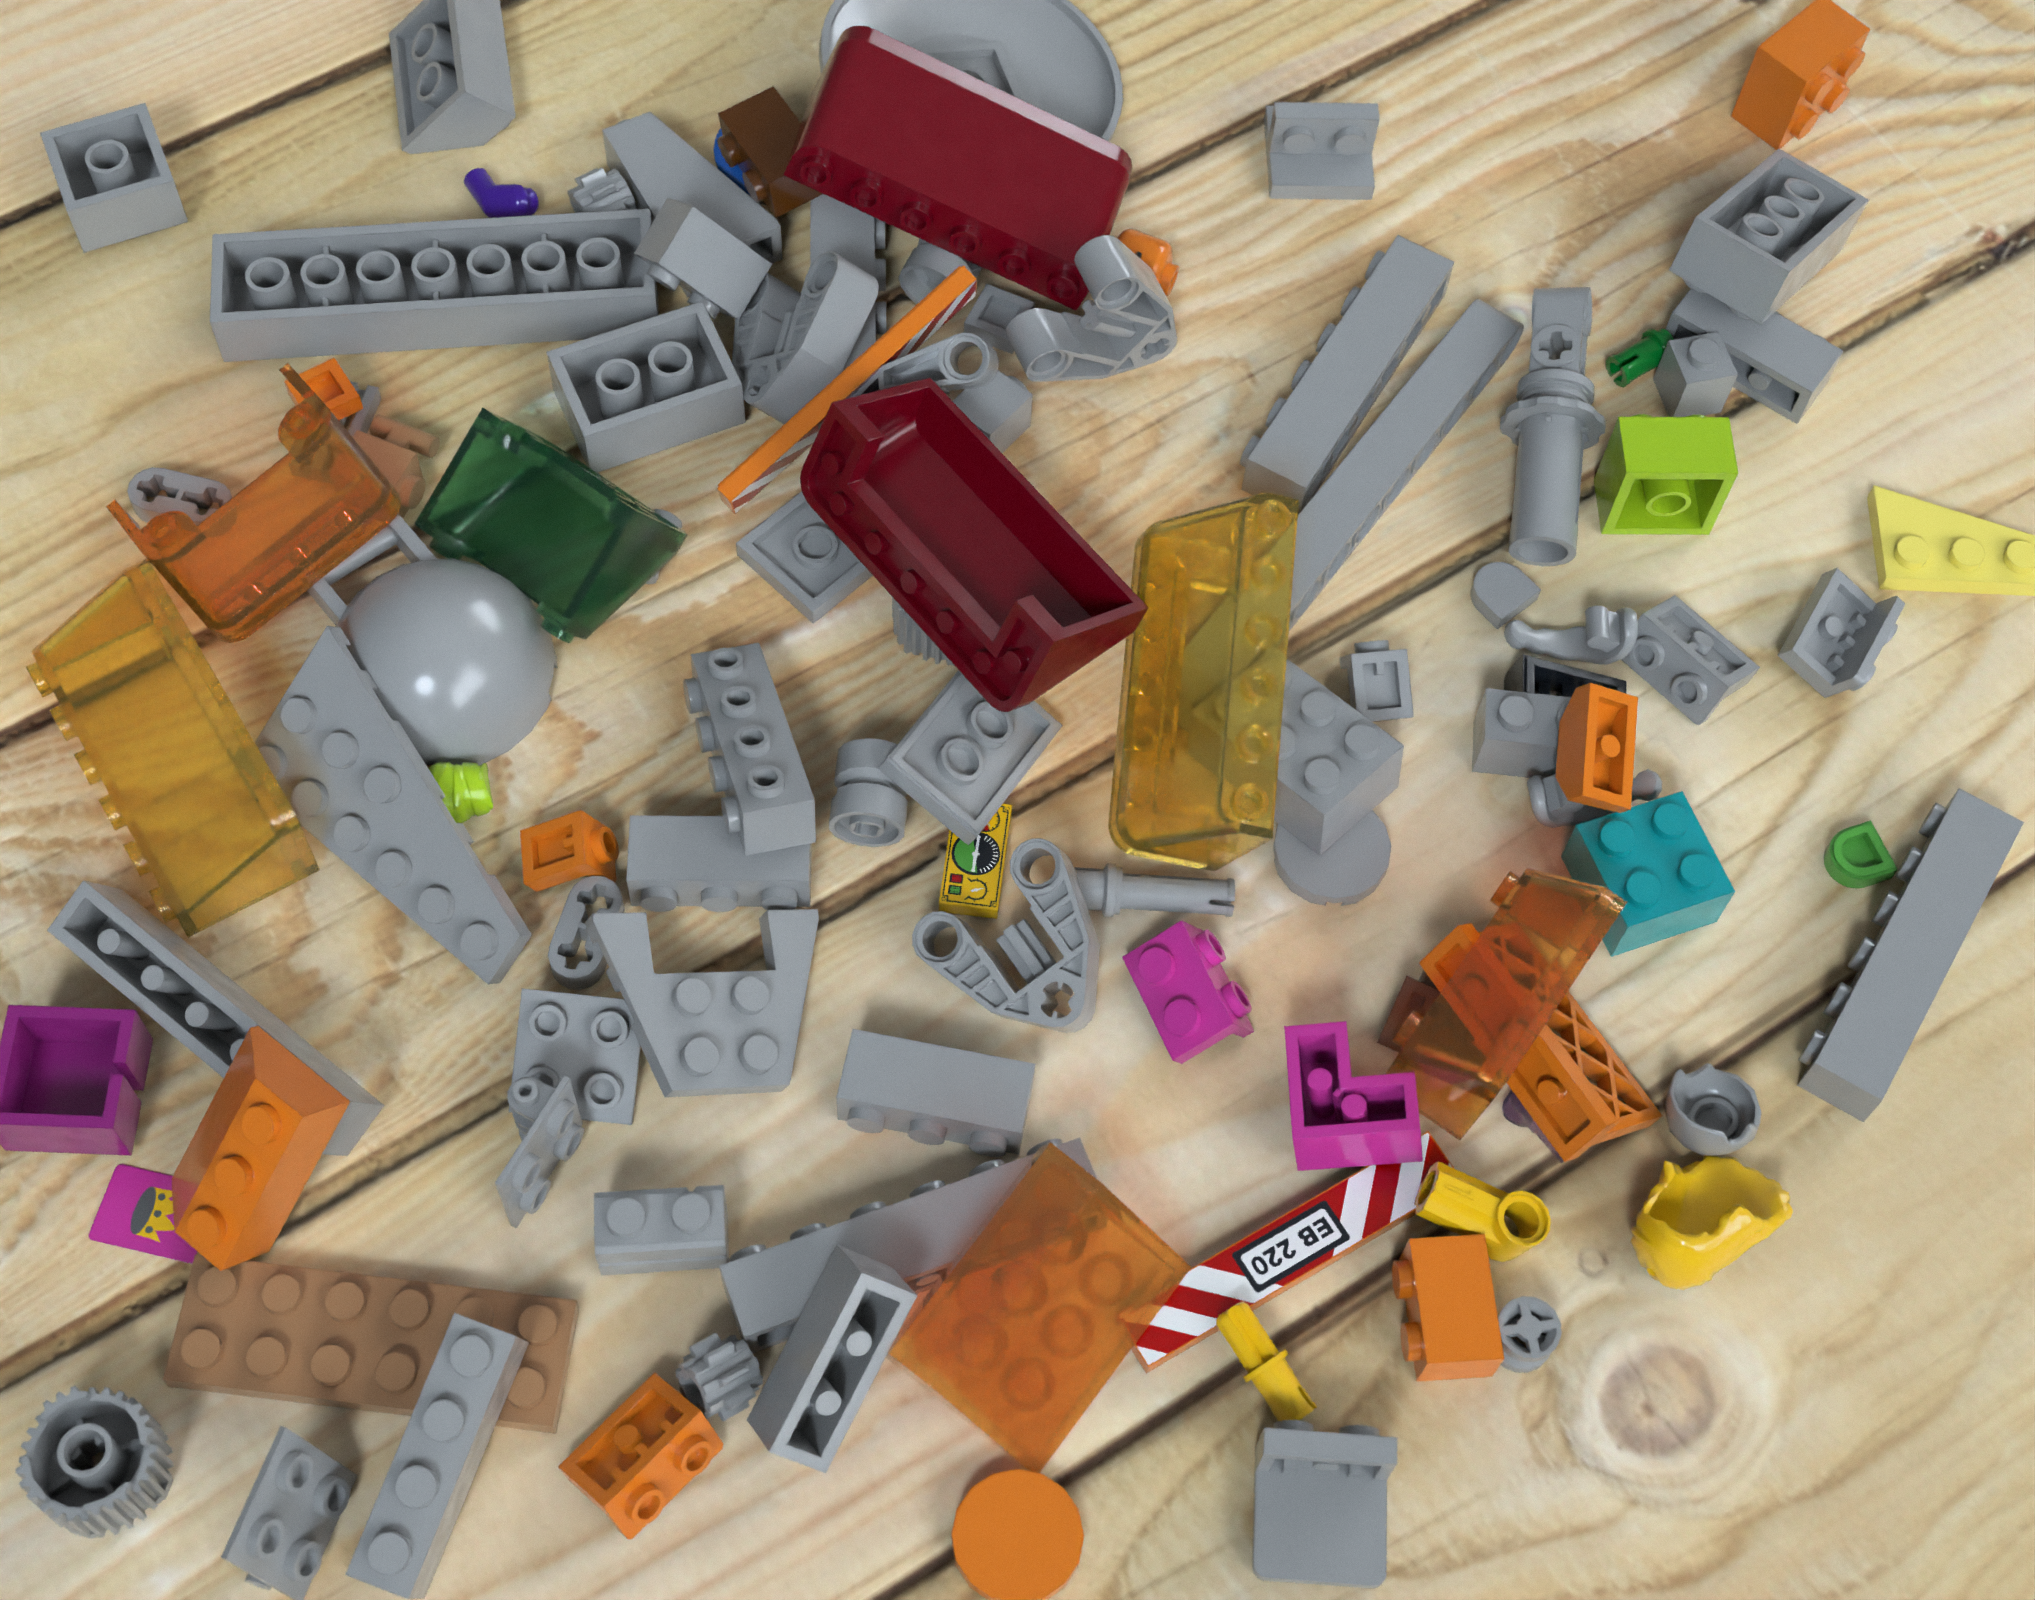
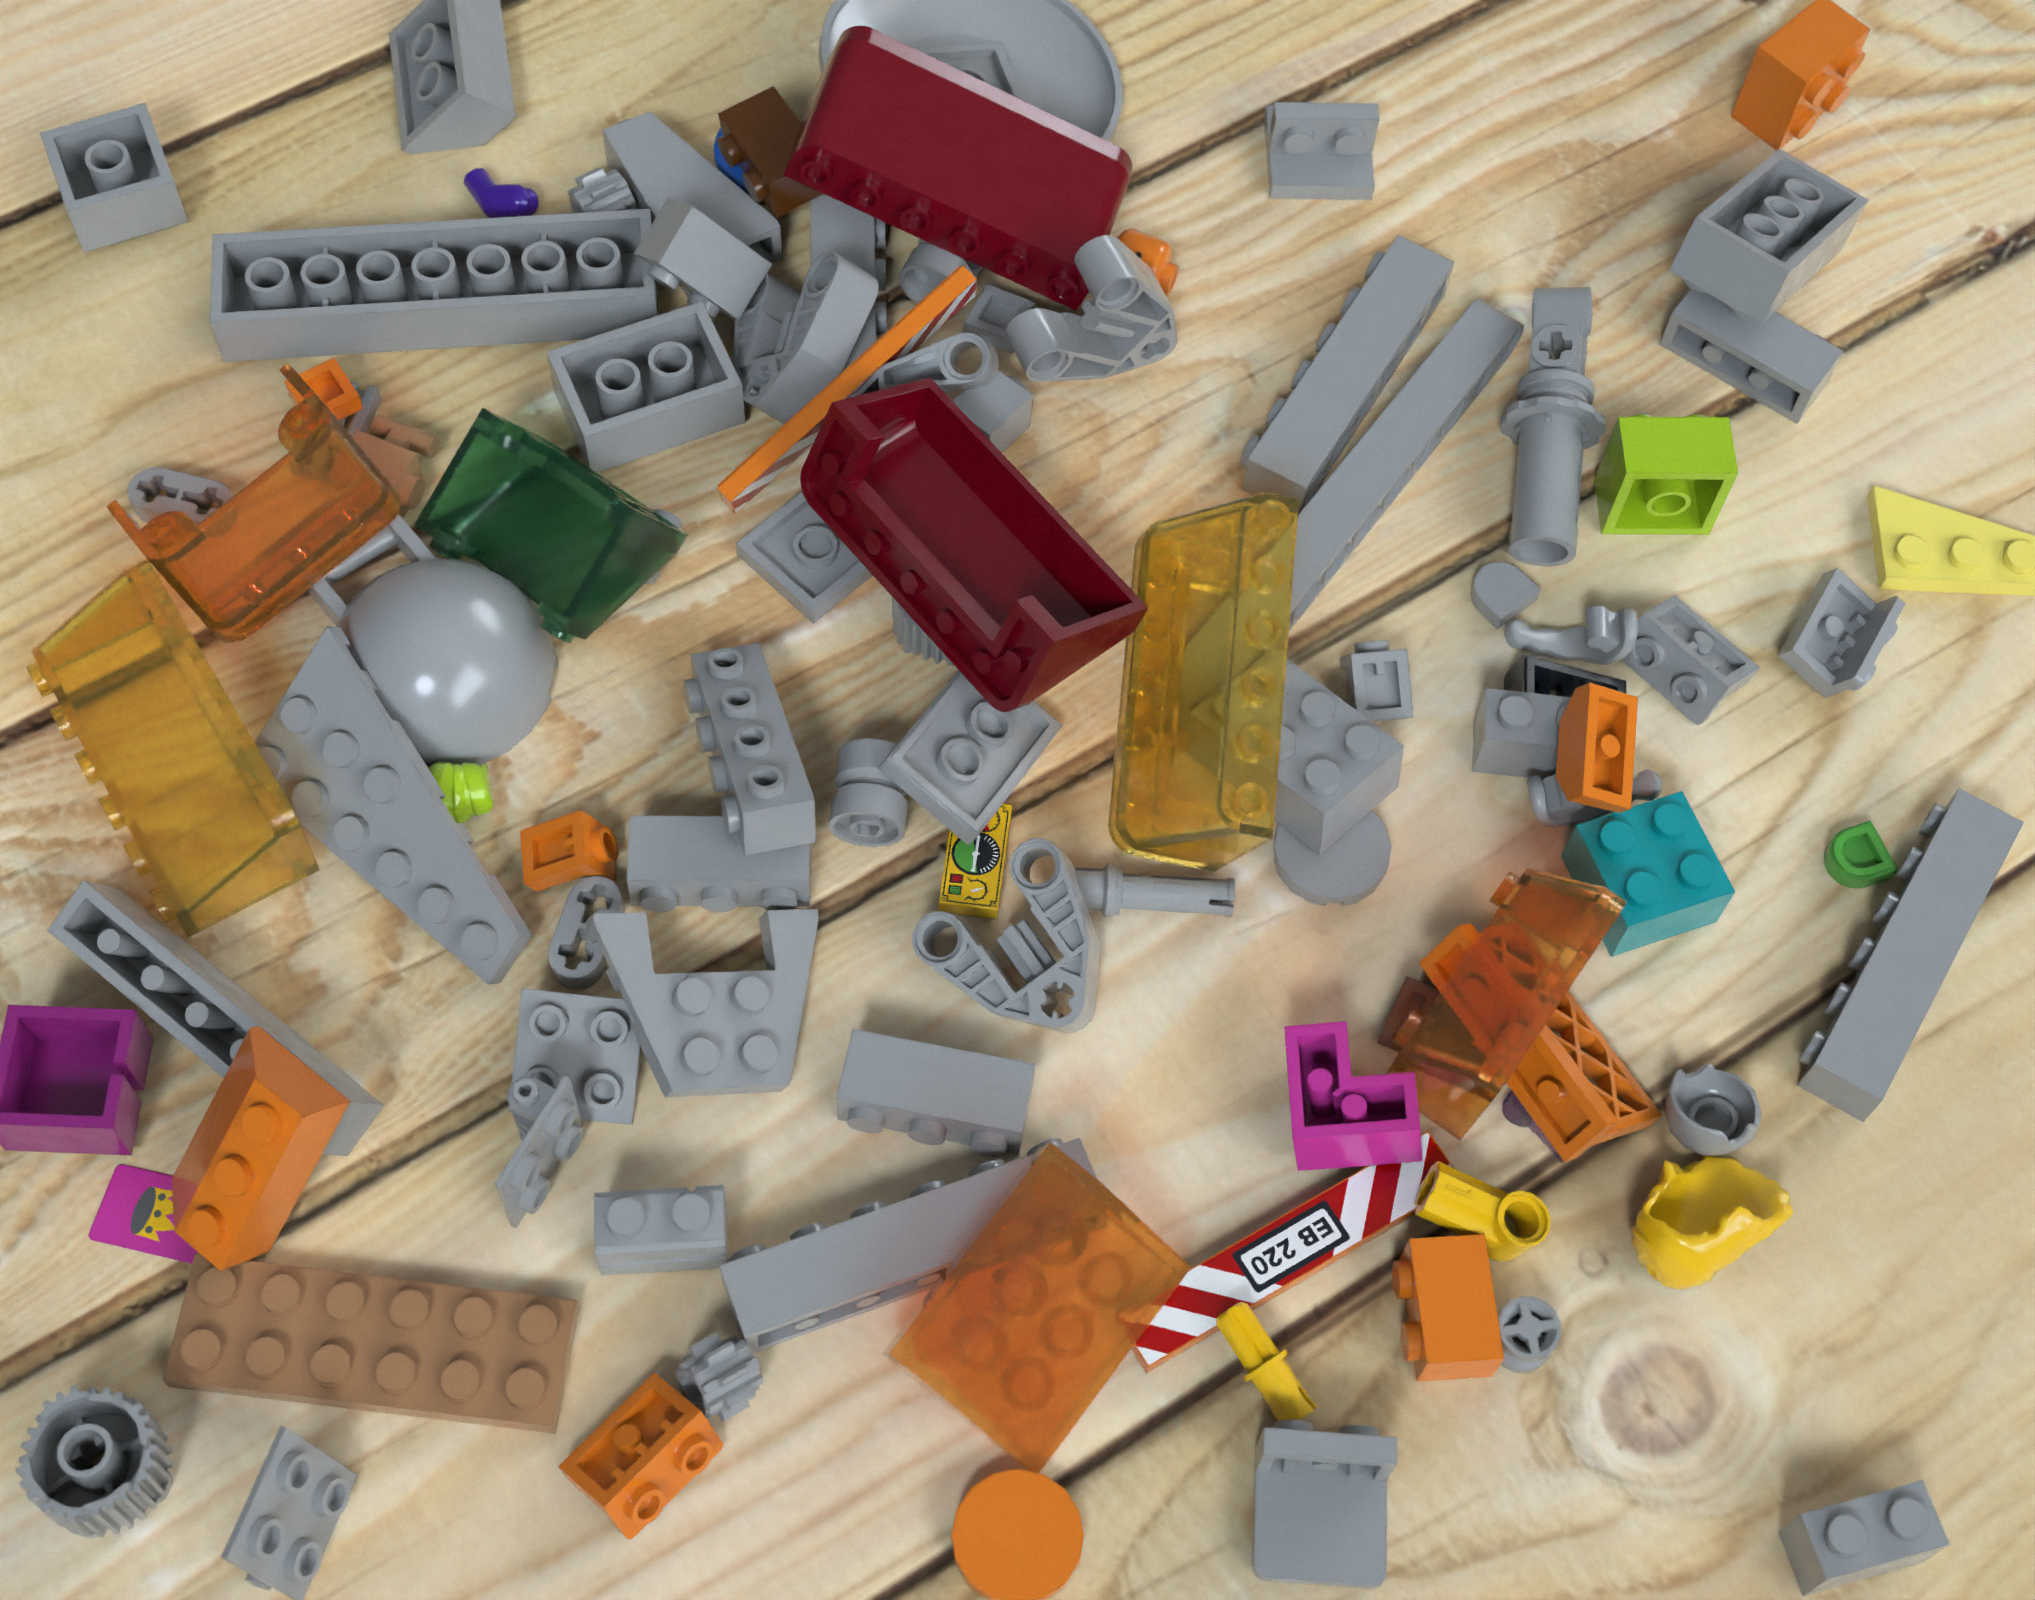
(437, 1458): light grey brick -> none
(831, 1359): light grey brick -> none
(1188, 990): dark pink bracket -> none
(1639, 357): green pin -> none
(1695, 375): light grey brick -> none
(1863, 1538): none -> light grey brick

